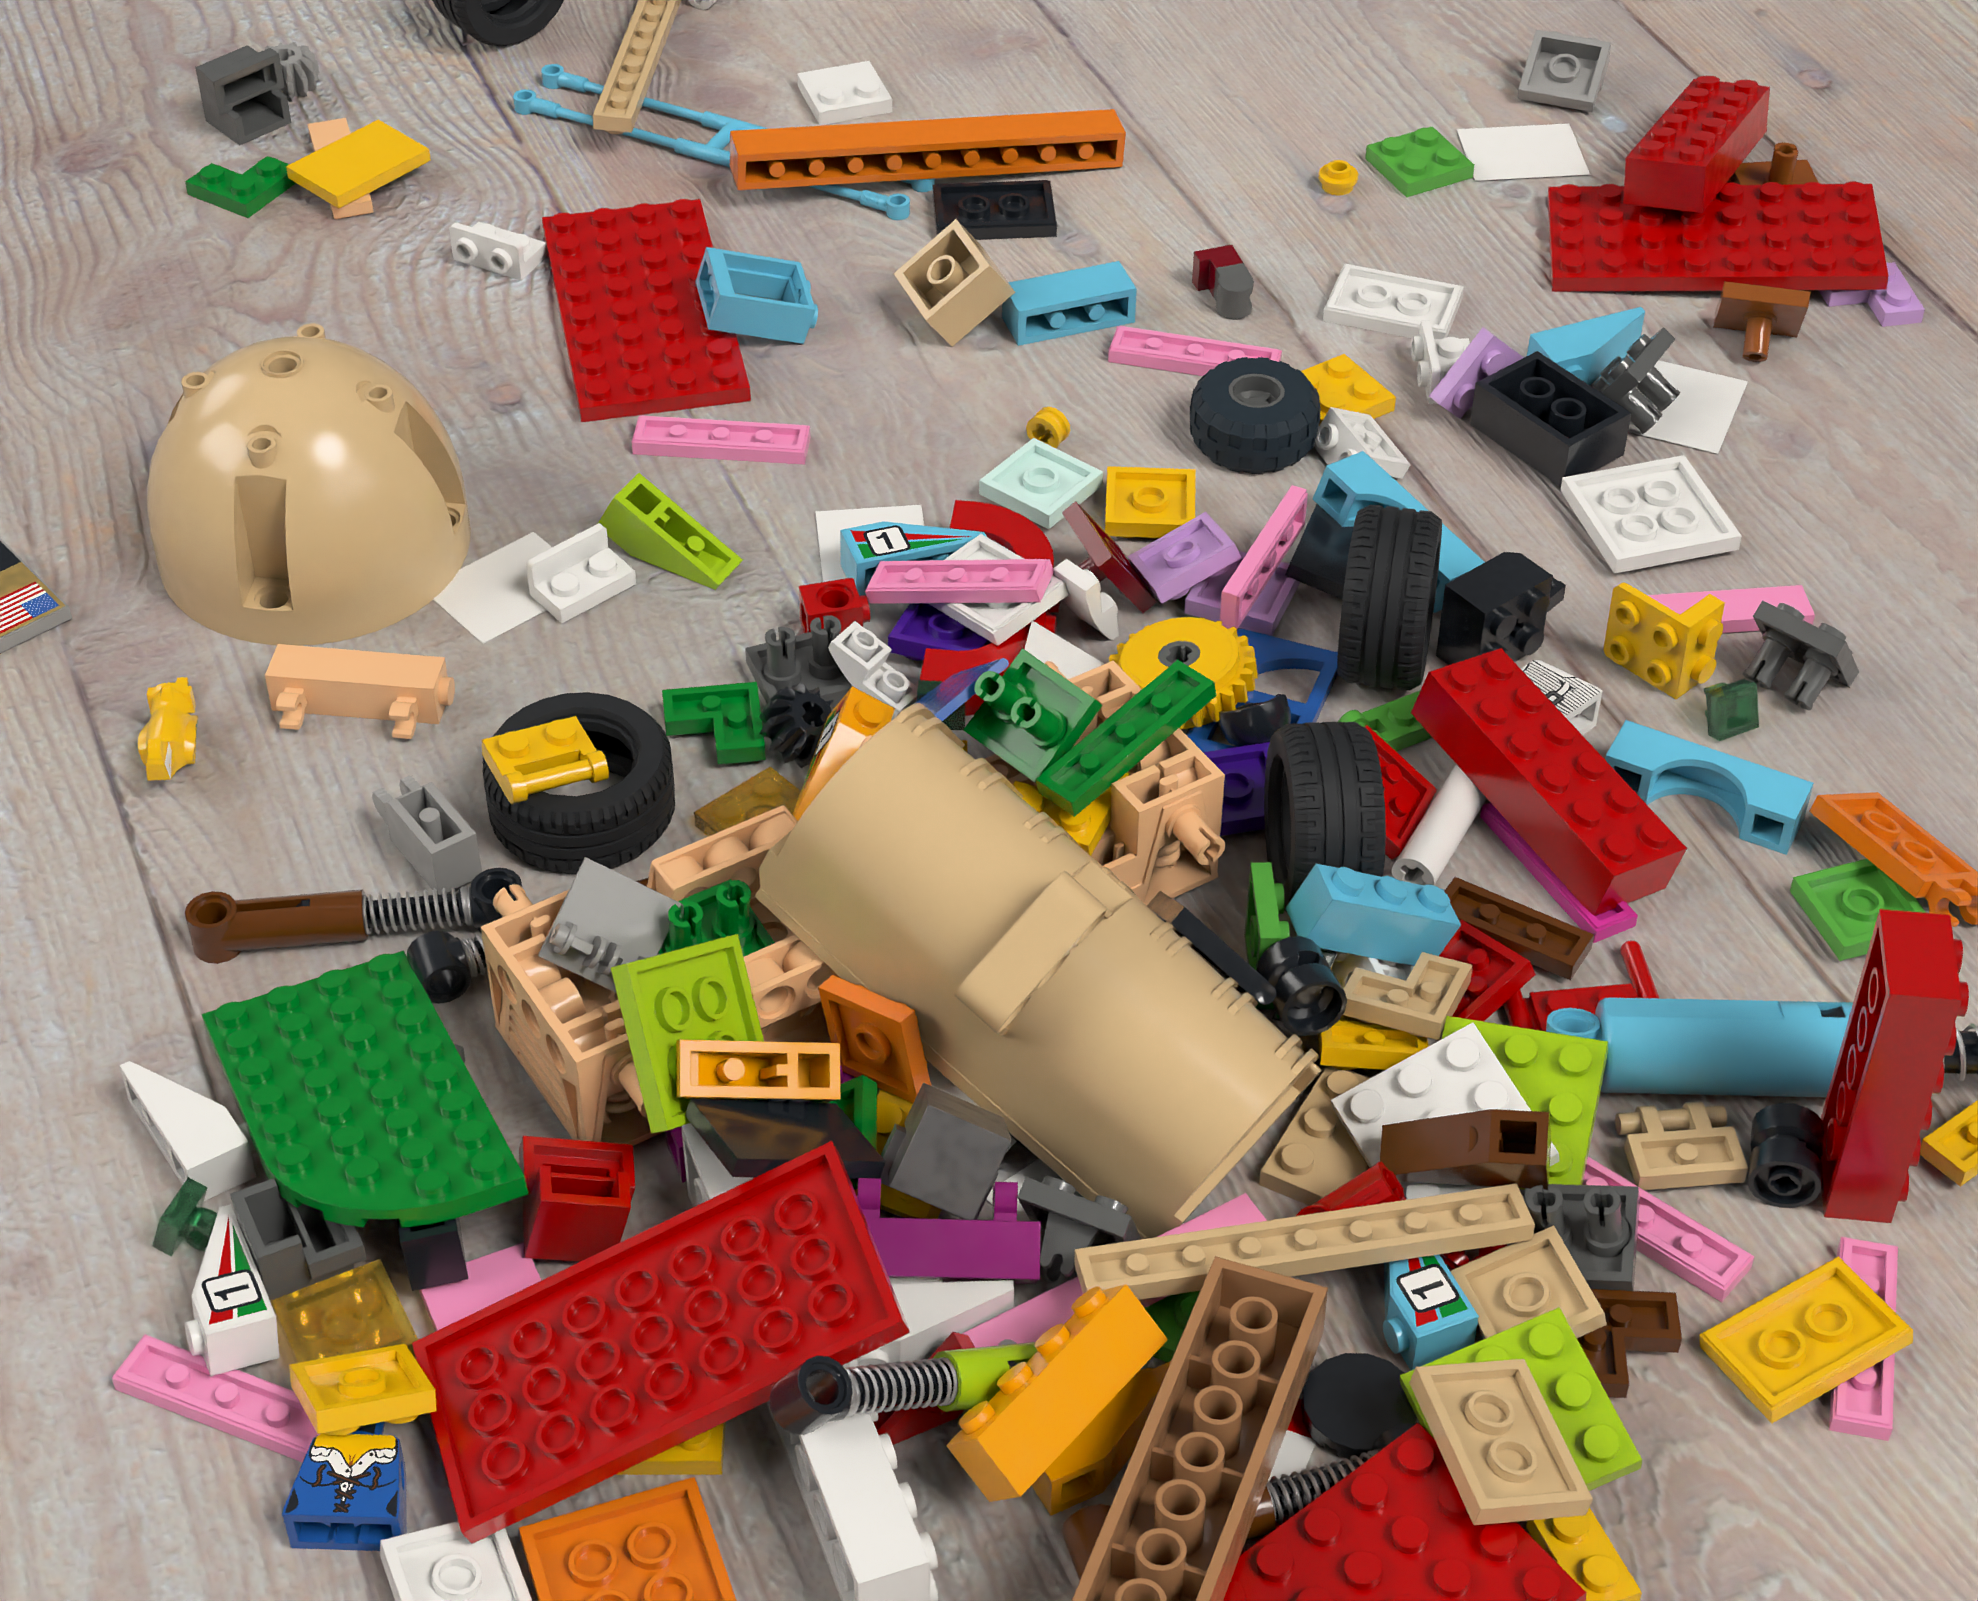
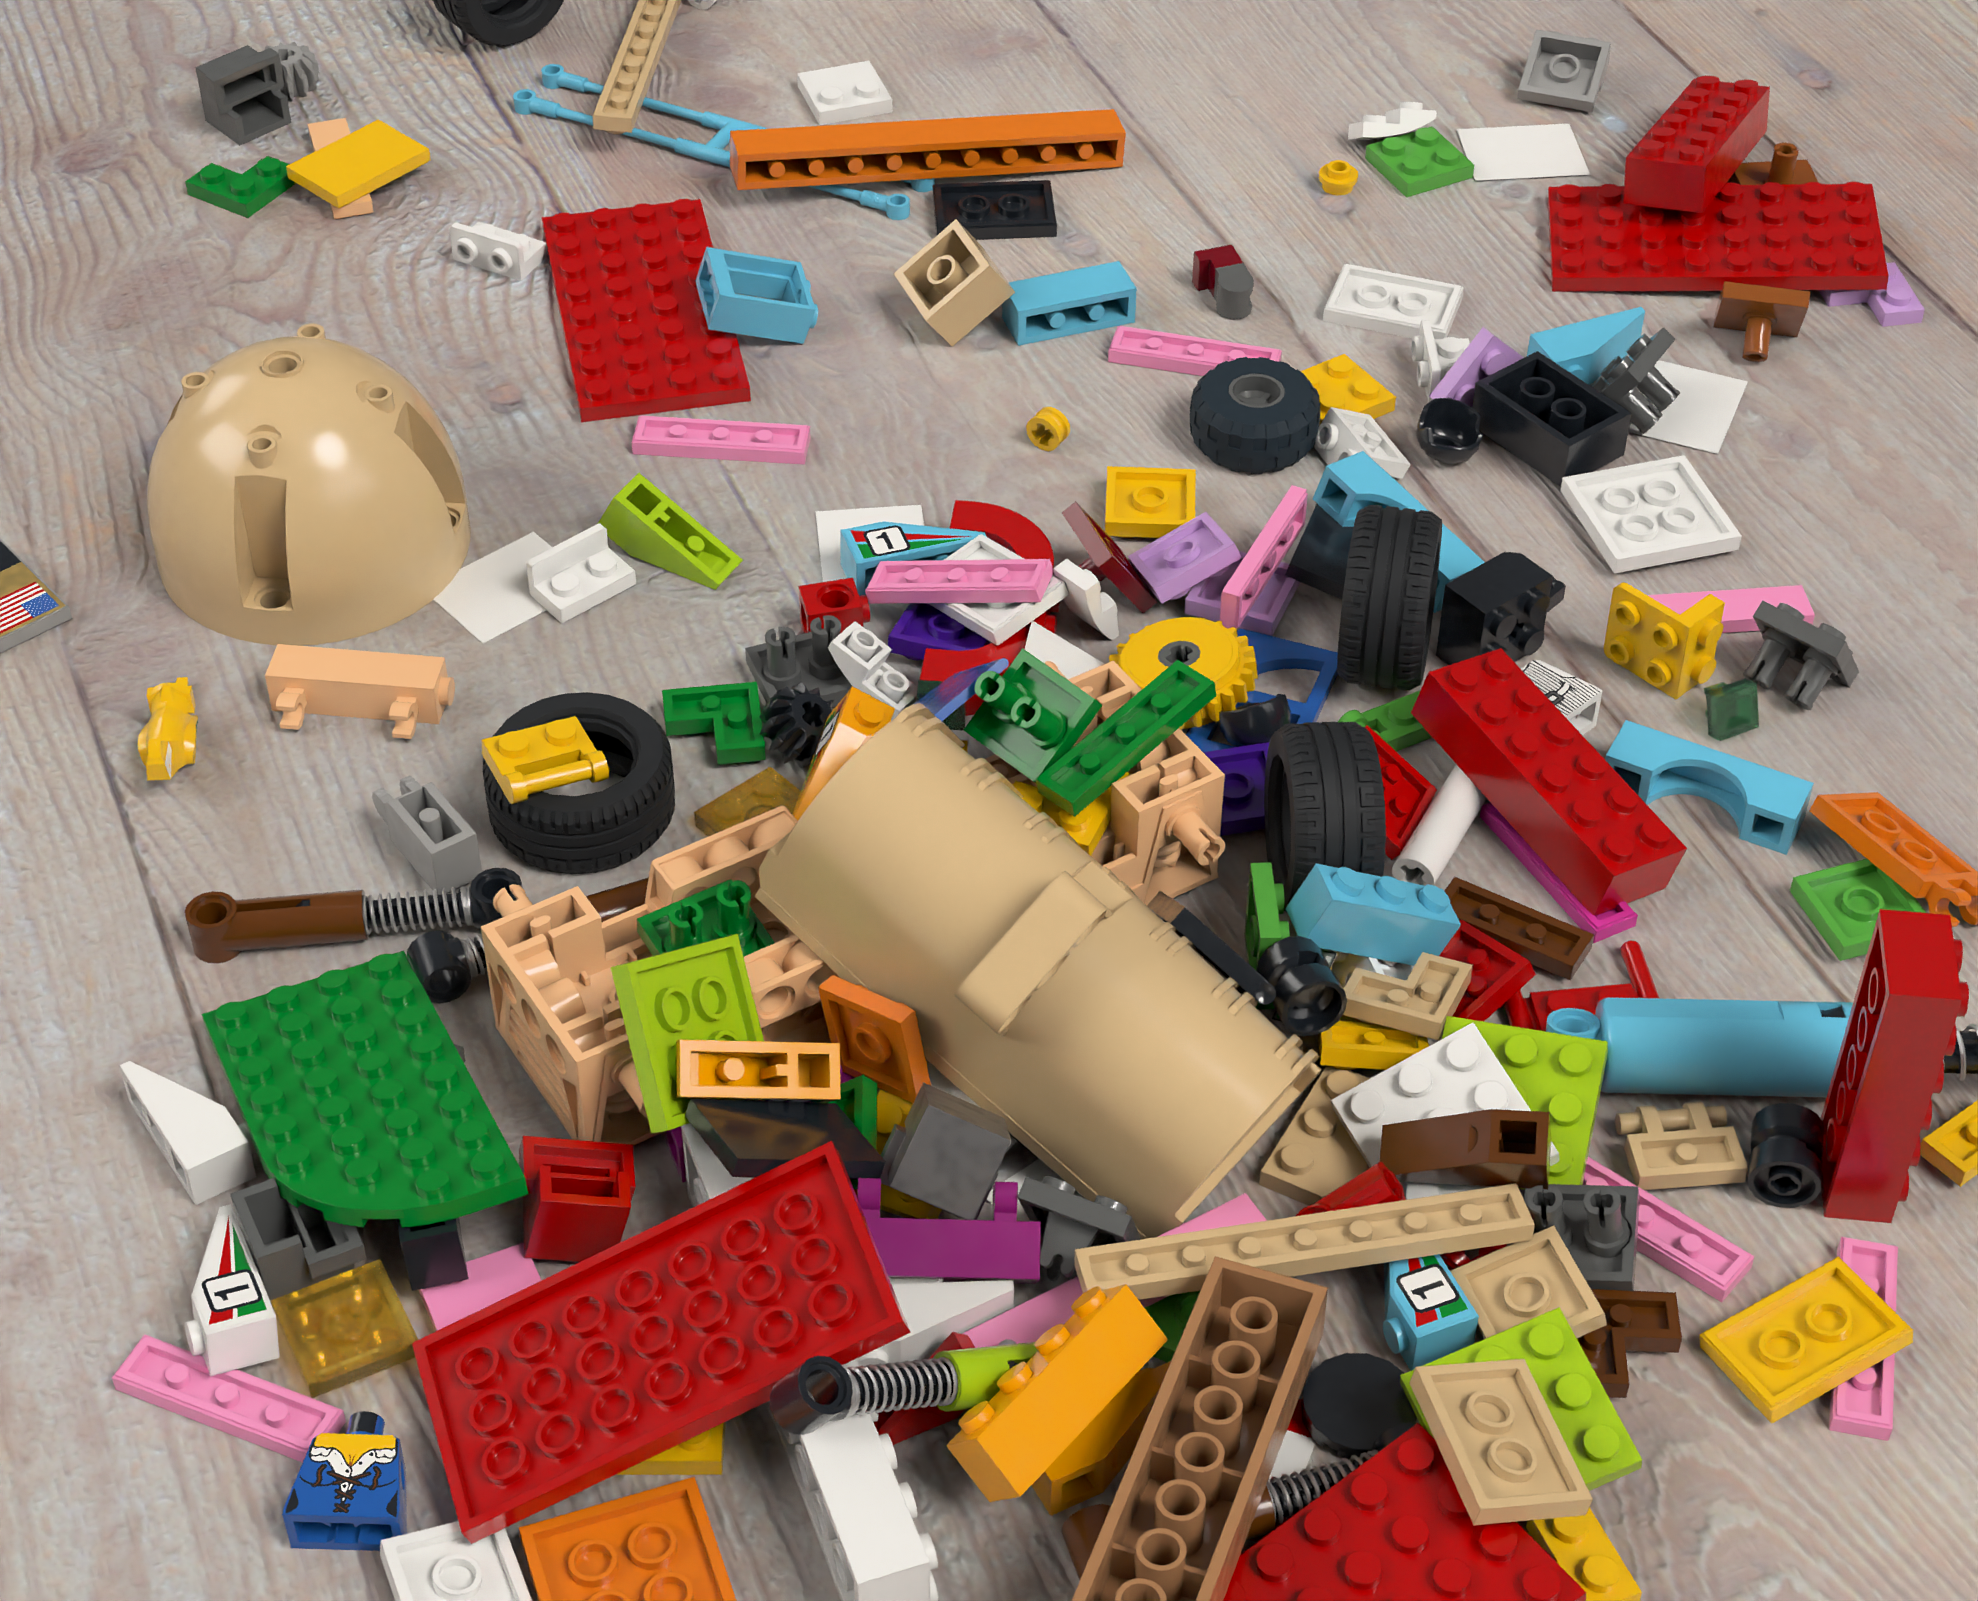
(185, 1220): clear green tile -> none
(362, 1389): yellow plate -> none
(606, 924): light grey hinge -> none
(1040, 482): light aqua plate -> none
(1395, 122): none -> white slope
(1449, 430): none -> black hair

